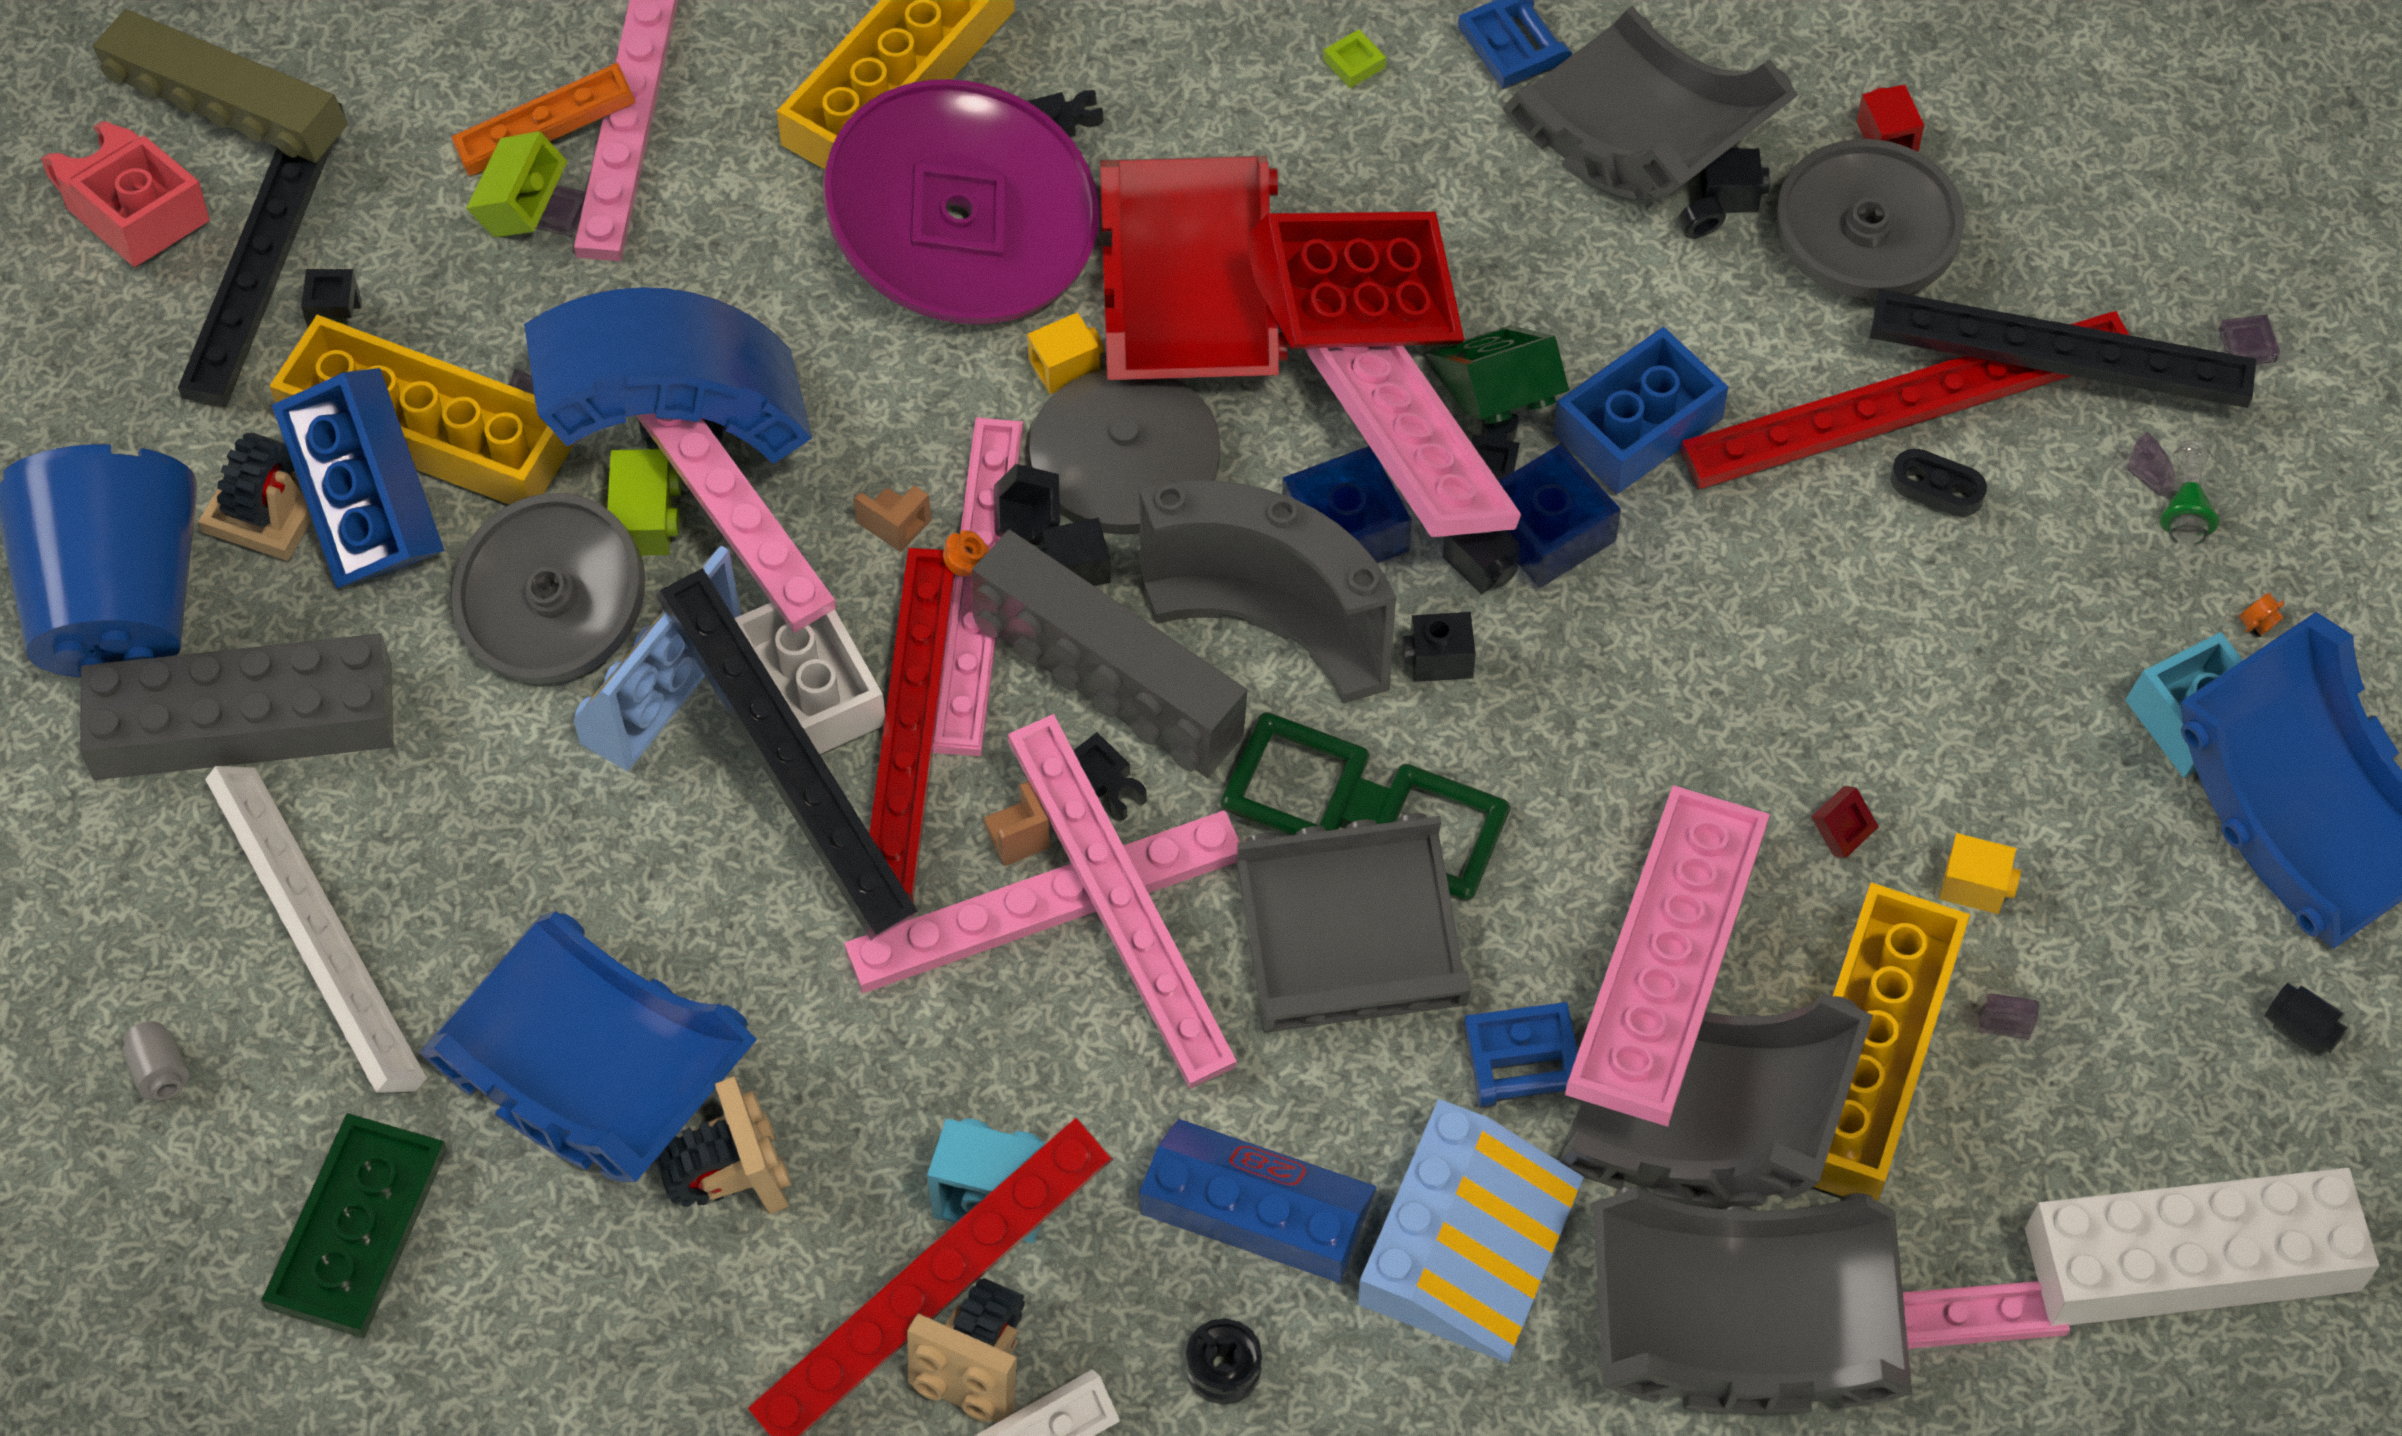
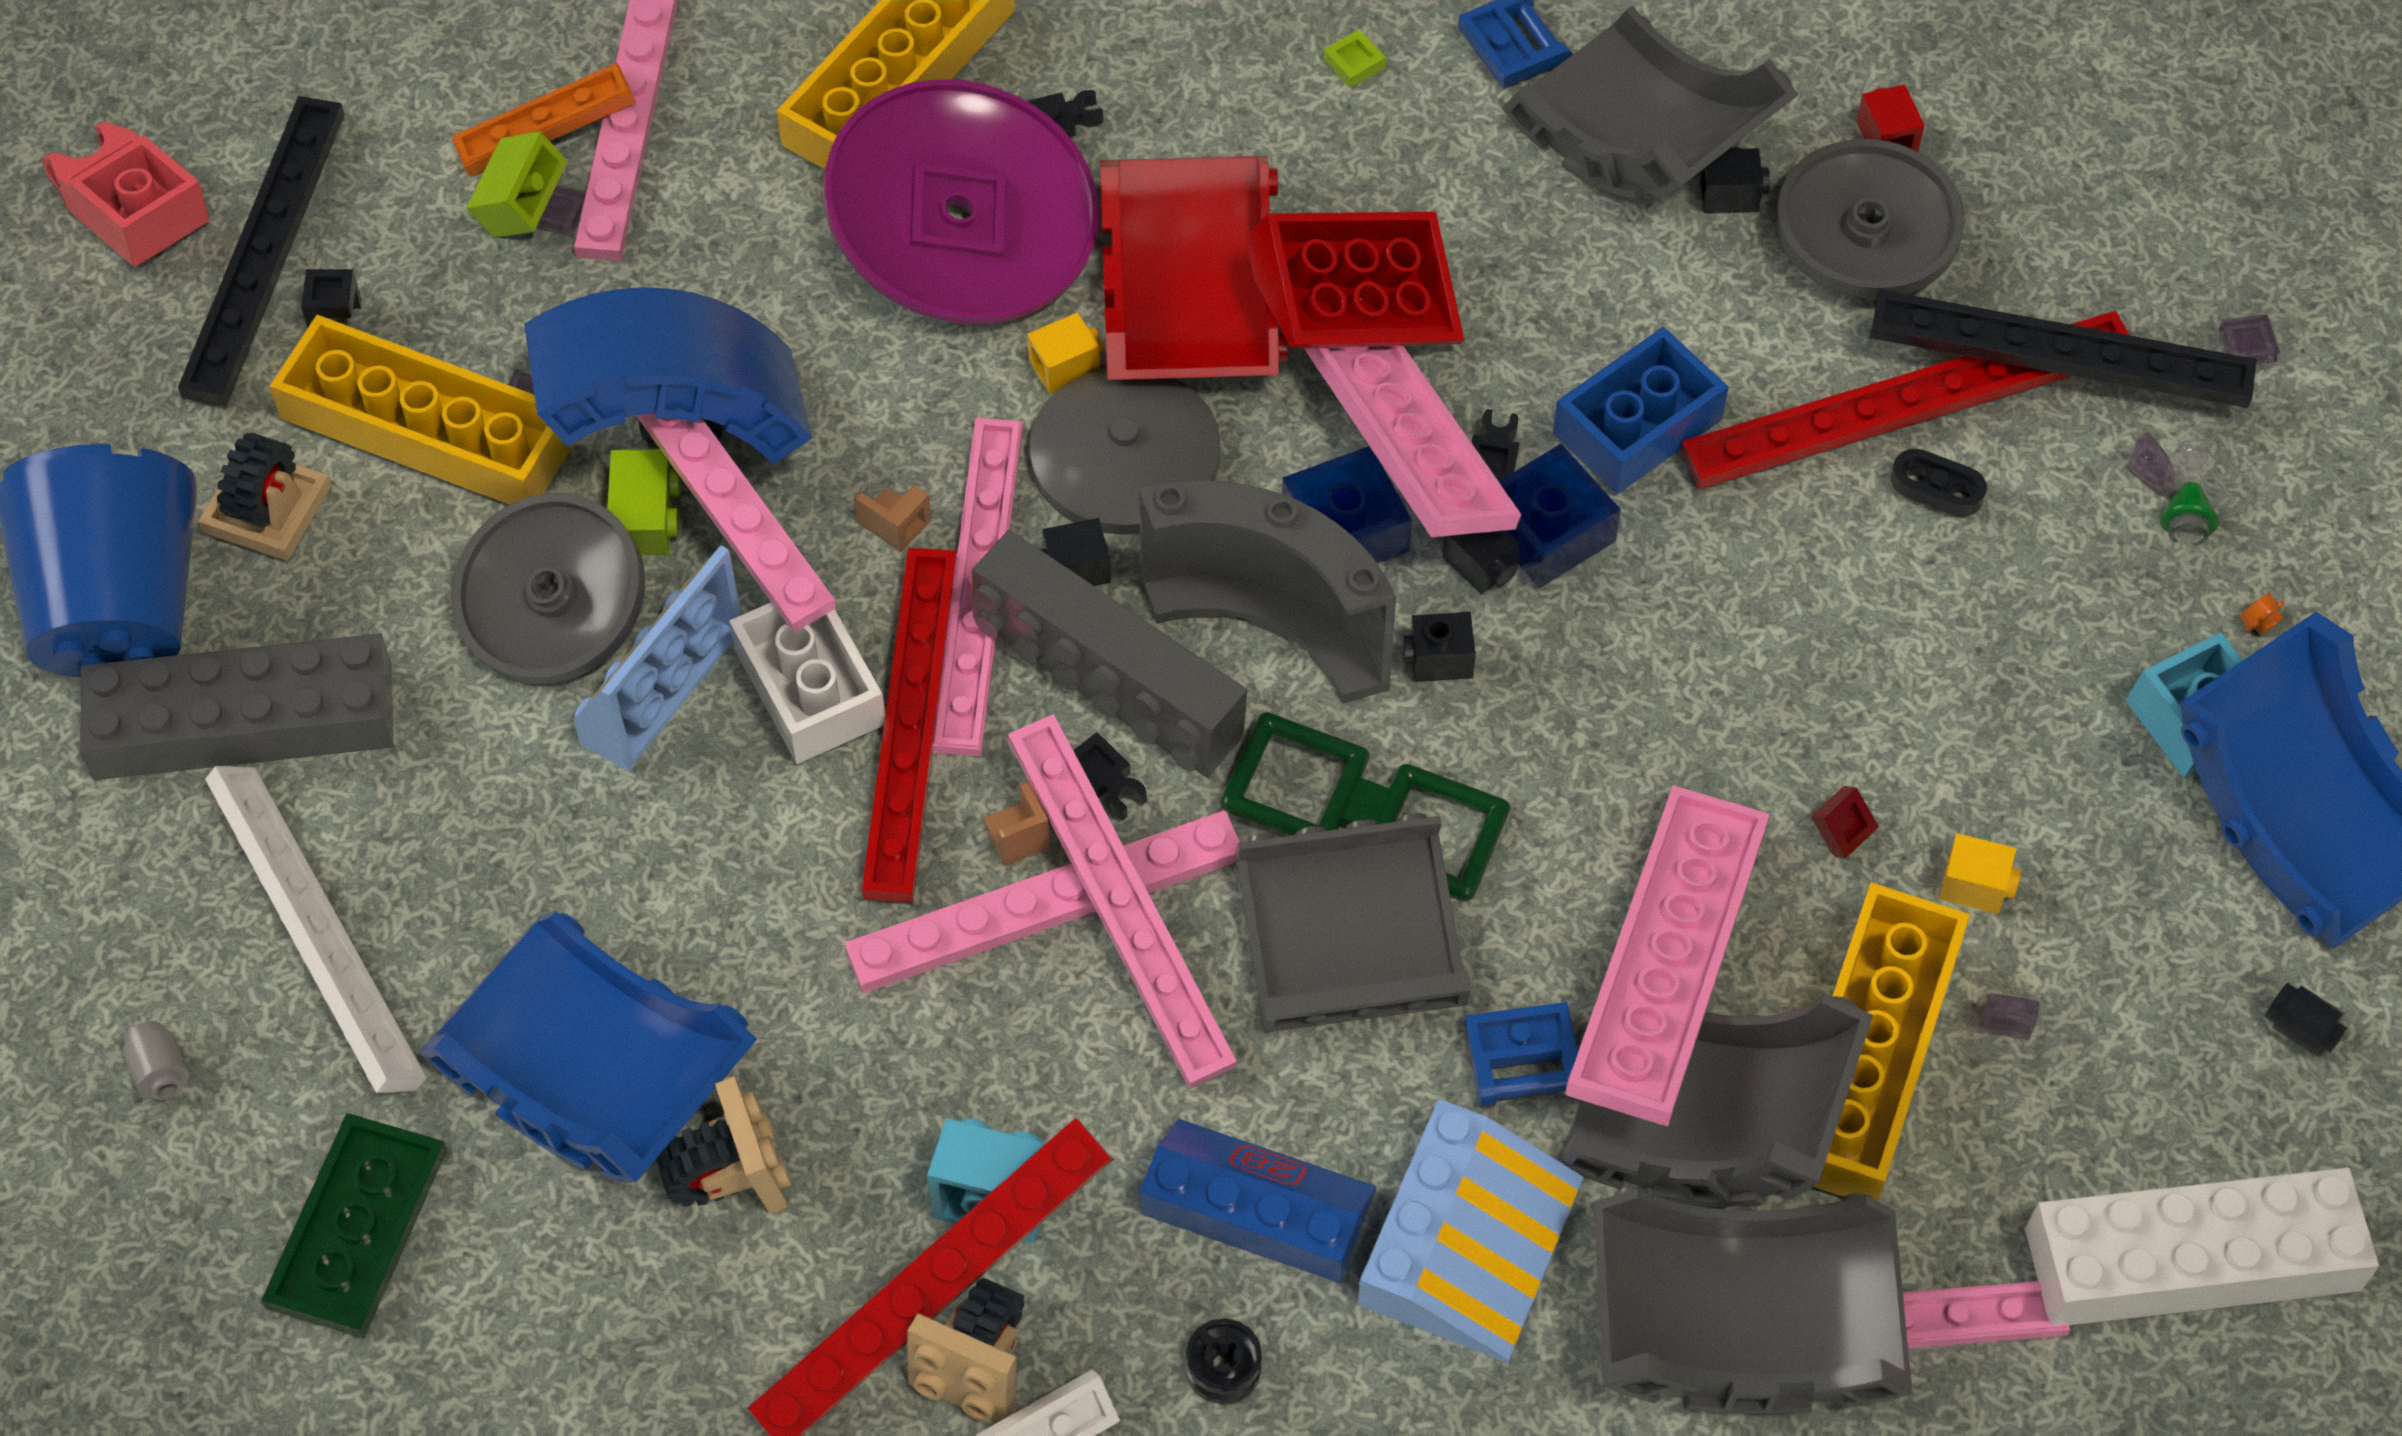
(220, 85): olive brick -> none
(357, 476): blue slope -> none
(786, 754): black plate -> none
(956, 556): orange plate -> none
(1026, 502): black panel -> none
(1501, 372): dark green slope -> none
(1701, 217): black tile -> none

